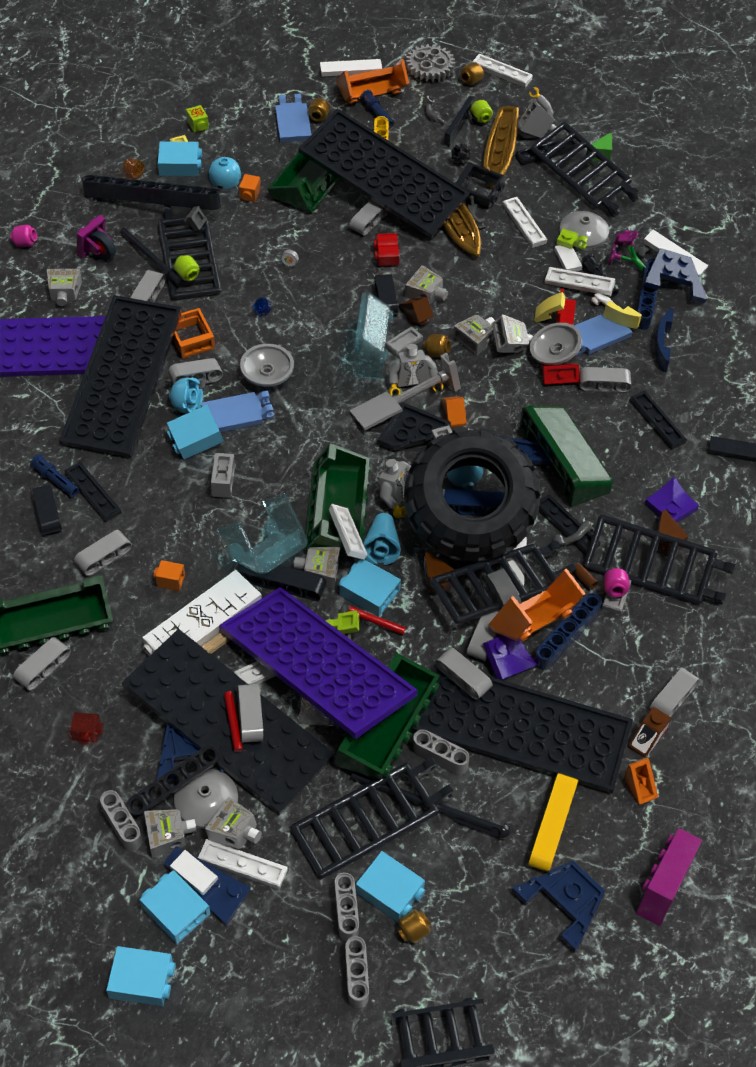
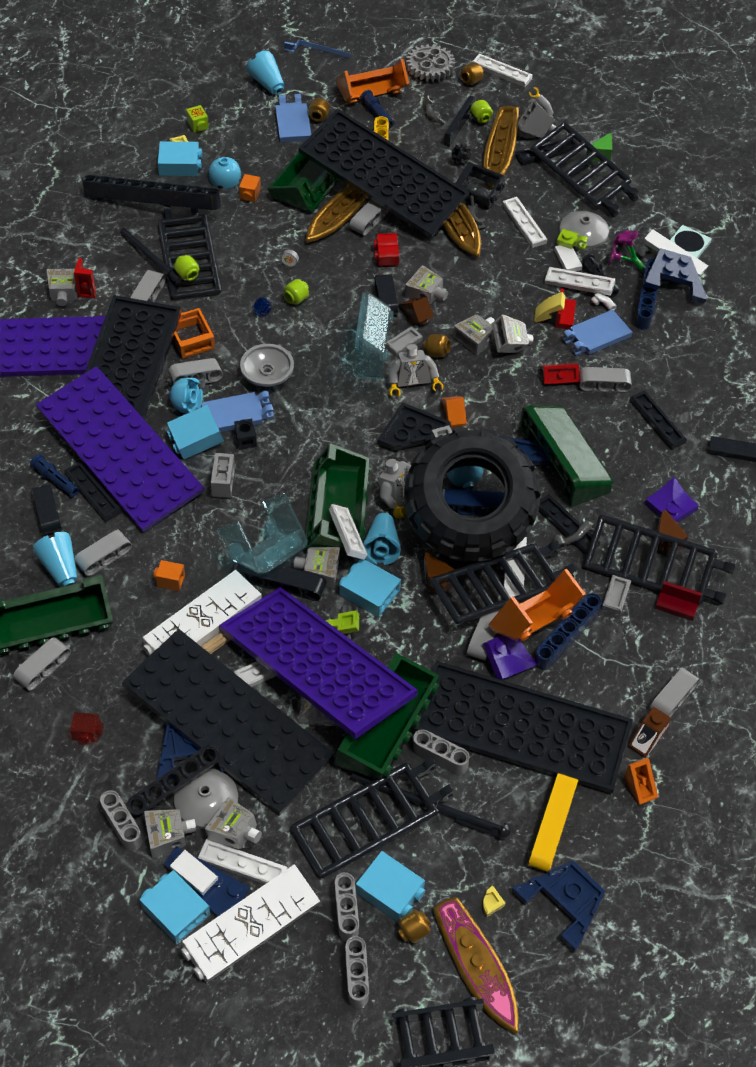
(23, 236): dark pink head -> none
(57, 558): none -> medium azure cone
(84, 281): none -> red panel
(95, 240): plate -> none
(120, 448): none -> dark purple plate
(134, 167): clear orange hat -> none
(140, 976): medium azure brick -> none
(195, 218): dark grey tile -> none
(233, 721): red bar -> none
(245, 434): none -> black brick
(249, 924): none -> white brick
(250, 713): light grey beam -> none
(266, 72): none -> medium azure cone
(291, 47): none -> medium blue piece
(296, 292): none -> lime head
(335, 213): none -> pearl gold piece
(353, 67): white tile -> none
(379, 621): red bar -> none
(386, 406): light grey piece -> none
(463, 673): light grey beam -> none
(477, 963): none -> pearl gold piece
(492, 901): none -> light yellow tile
(503, 586): dark grey slope -> none
(556, 344): light grey dish -> none
(585, 577): reddish brown axle -> none
(616, 582): dark pink head -> none
(625, 317): light yellow slope -> none
(663, 353): dark blue slope -> none
(668, 875): magenta wedge -> none
(678, 600): none -> dark red panel
(691, 241): none -> black tile

